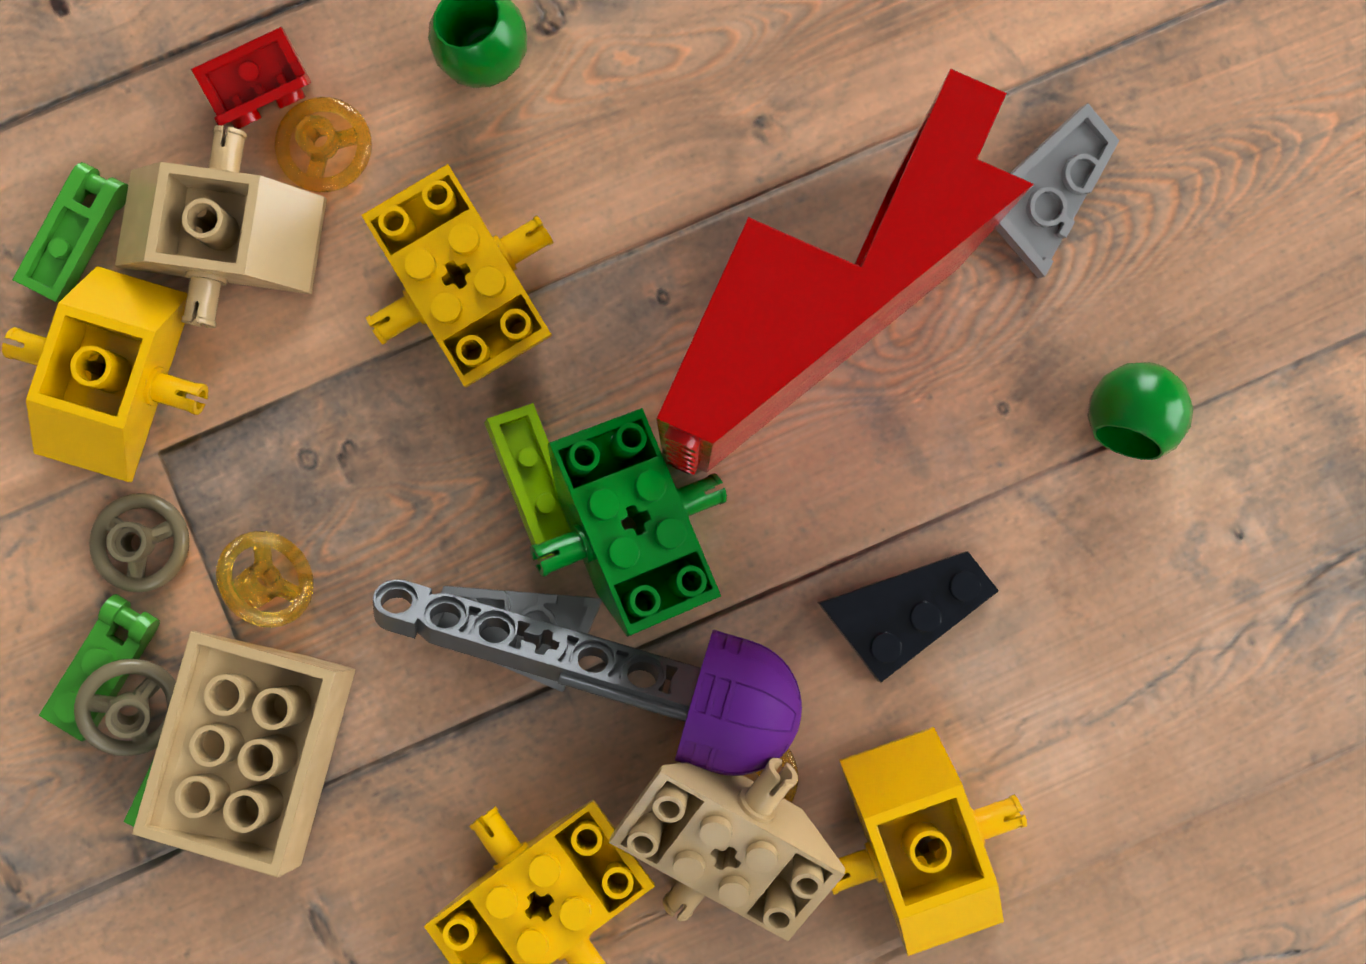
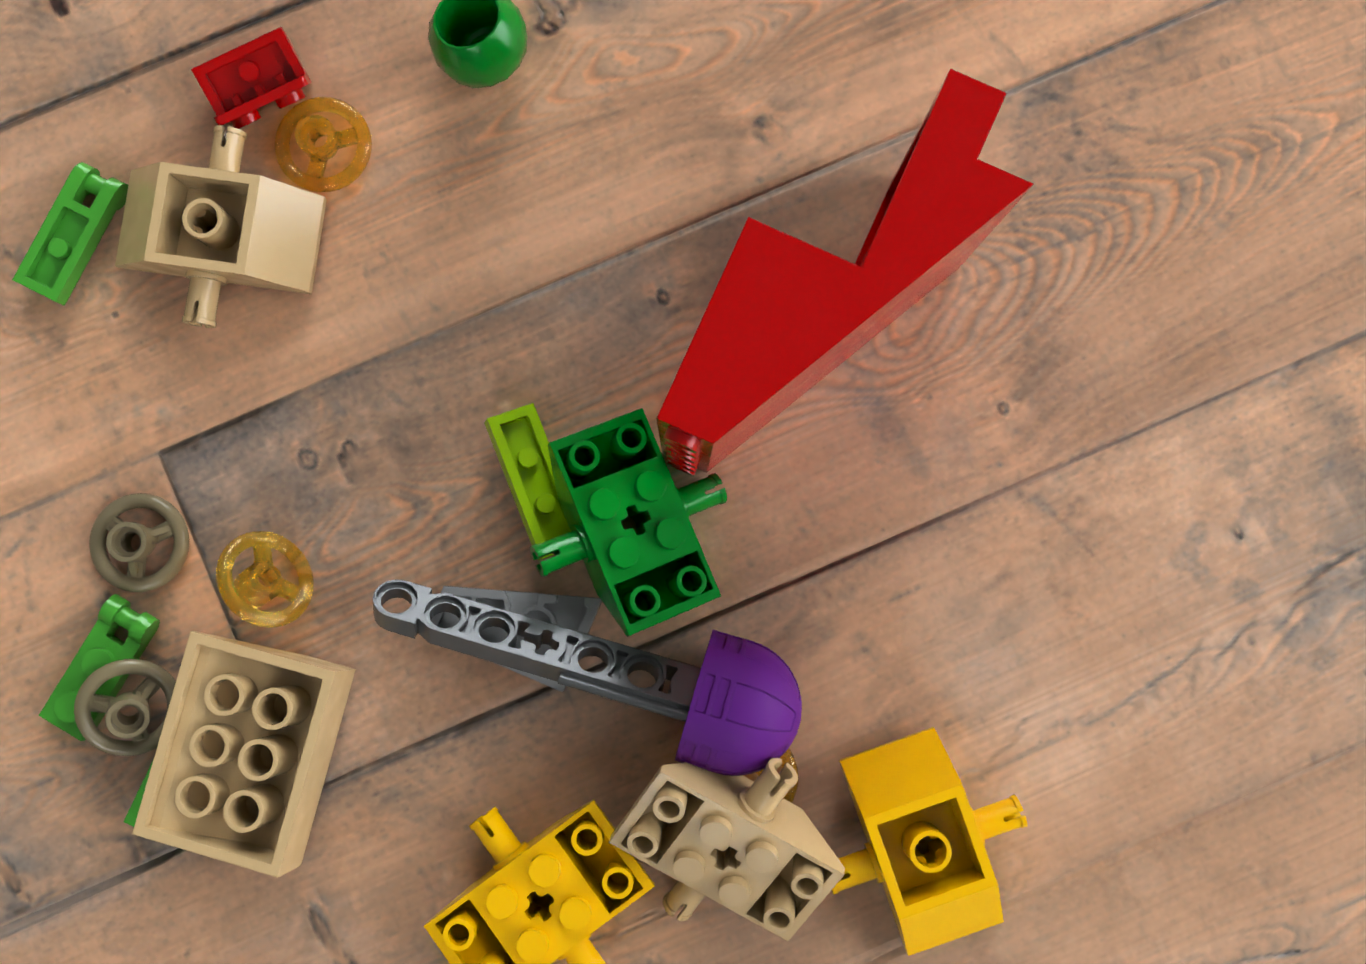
(106, 417): yellow slope -> none
(429, 240): yellow slope -> none
(908, 612): black wing -> none
(1062, 176): light grey wing -> none
(1140, 411): green helmet -> none

